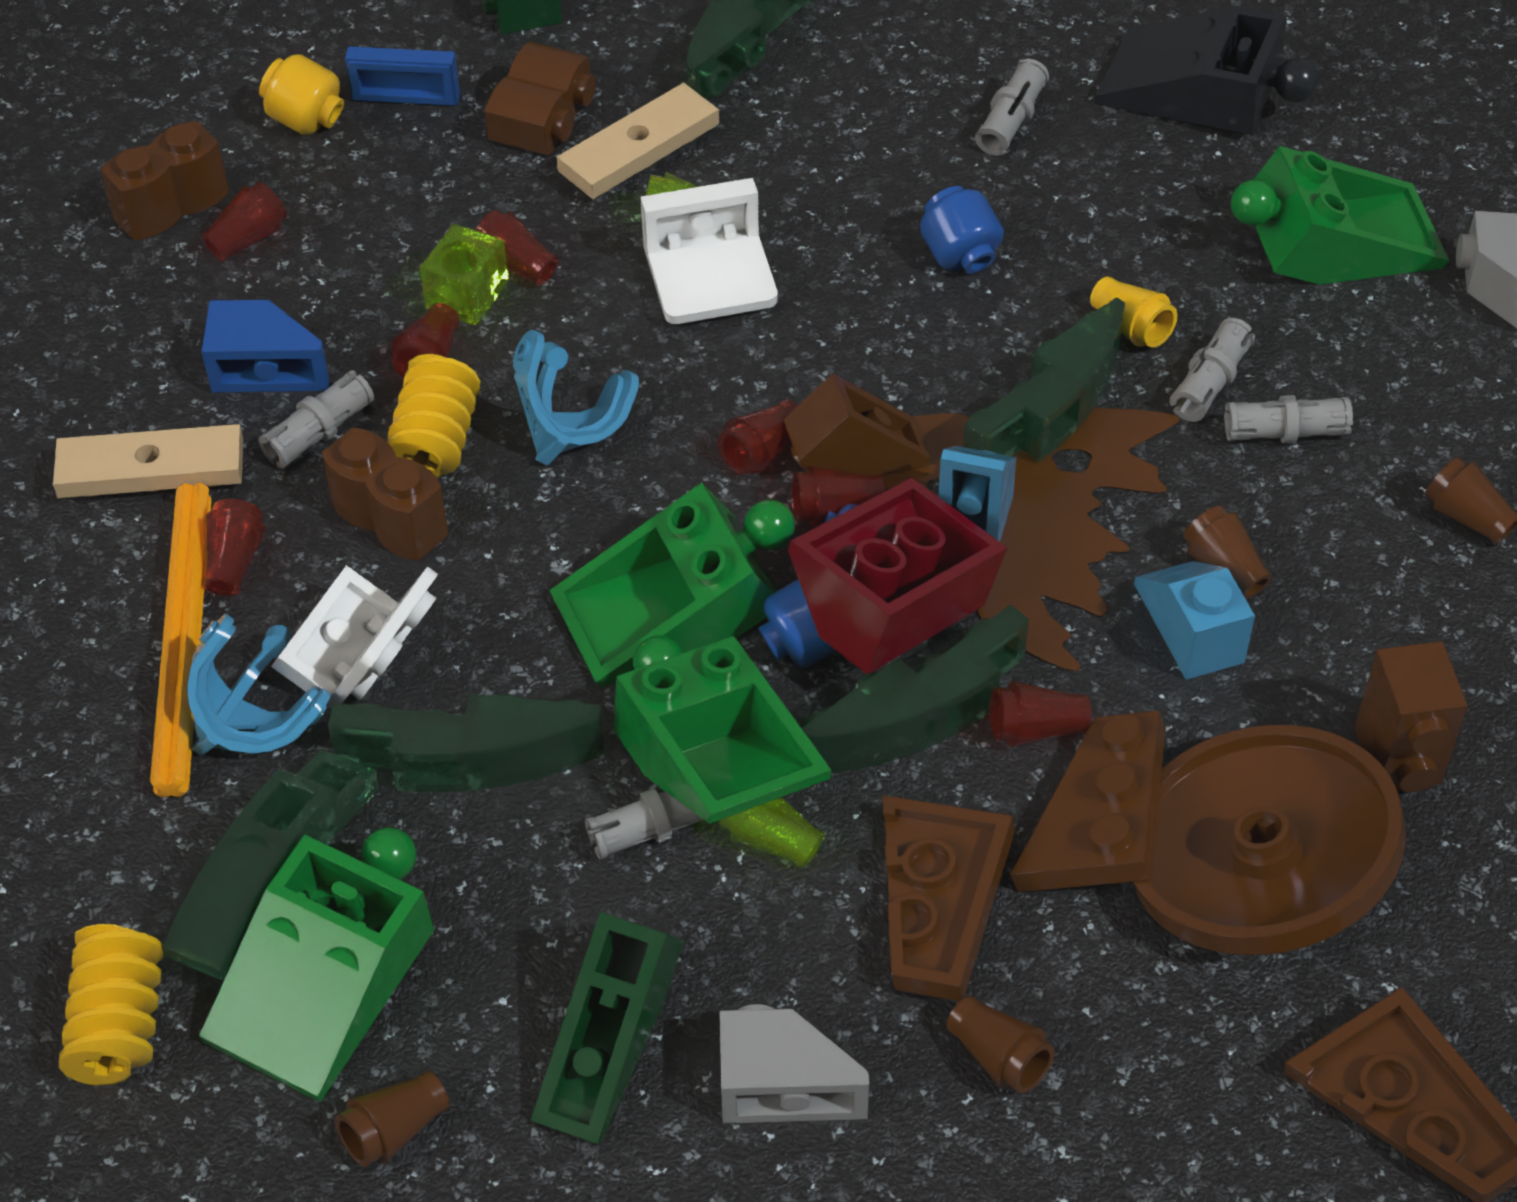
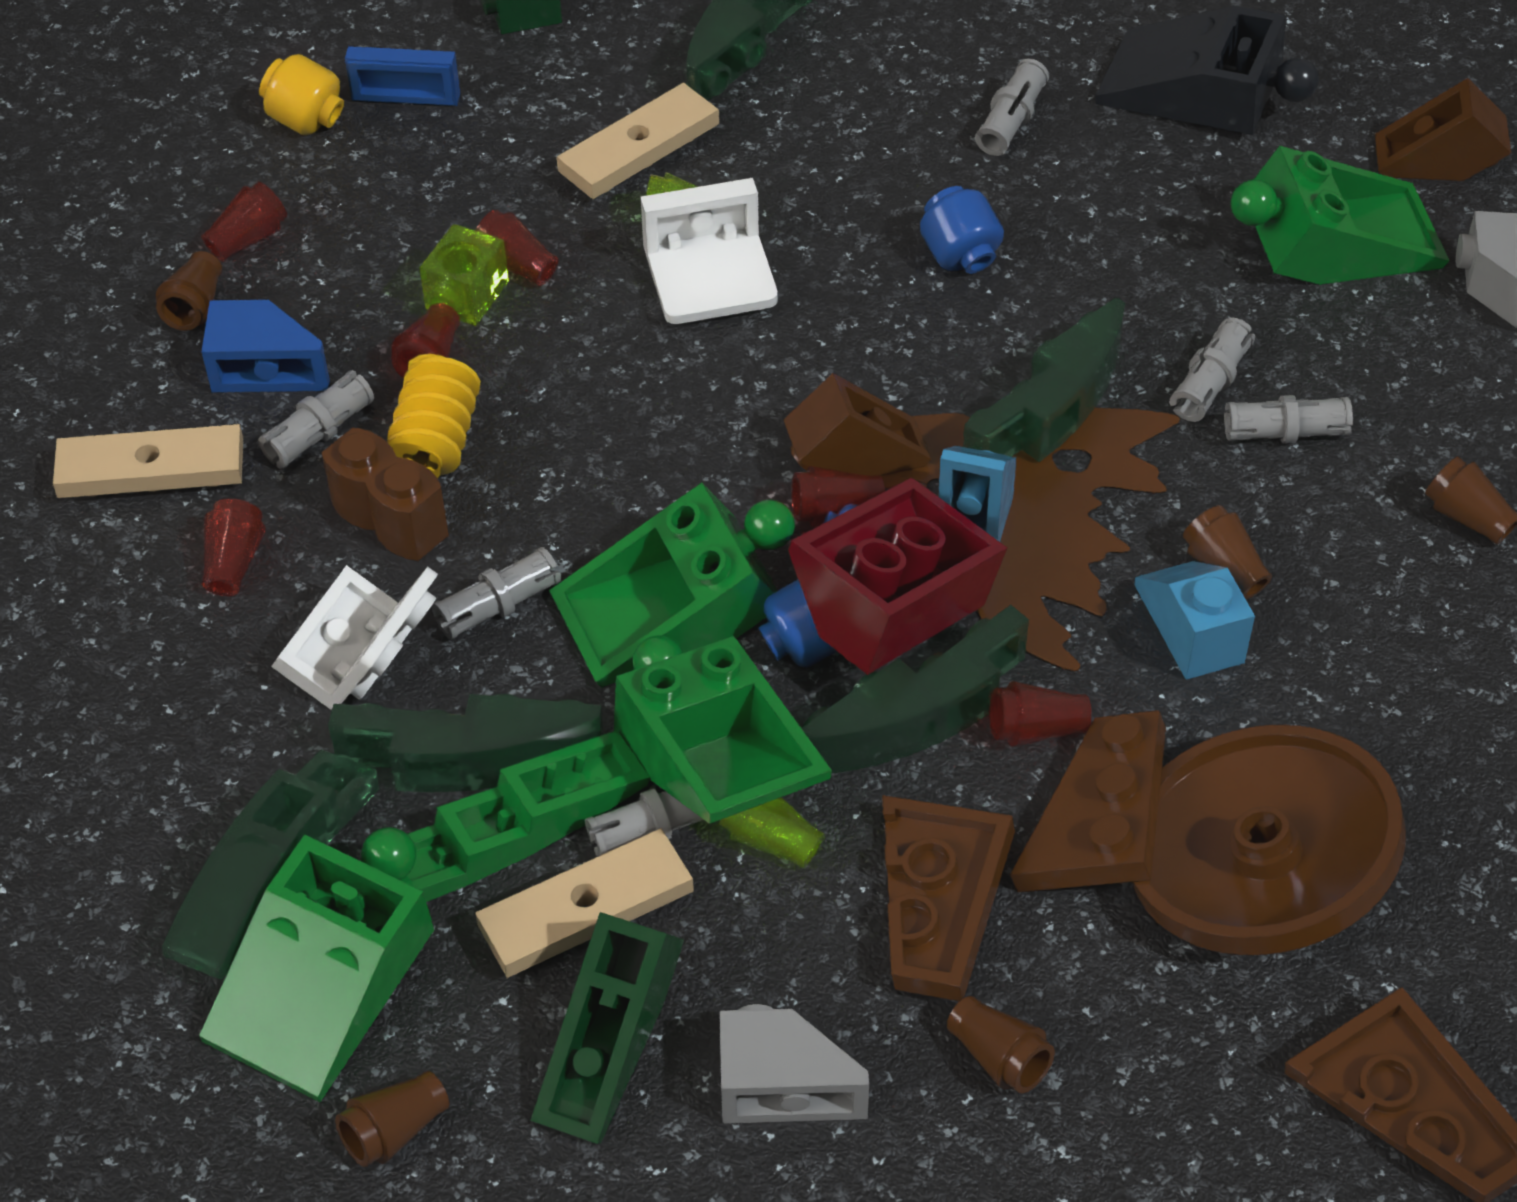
(110, 1004): yellow piece -> none
(165, 180): reddish brown brick -> none
(180, 639): light orange axle -> none
(187, 292): none -> reddish brown cone
(223, 711): dark azure helmet -> none
(496, 593): none -> light grey pin
(524, 813): none -> green slope
(539, 98): reddish brown brick -> none
(552, 914): none -> tan tile
(563, 431): dark azure helmet -> none
(755, 438): clear red cone -> none
(1147, 313): yellow cone -> none
(1412, 714): reddish brown brick -> none
(1445, 137): none -> reddish brown slope

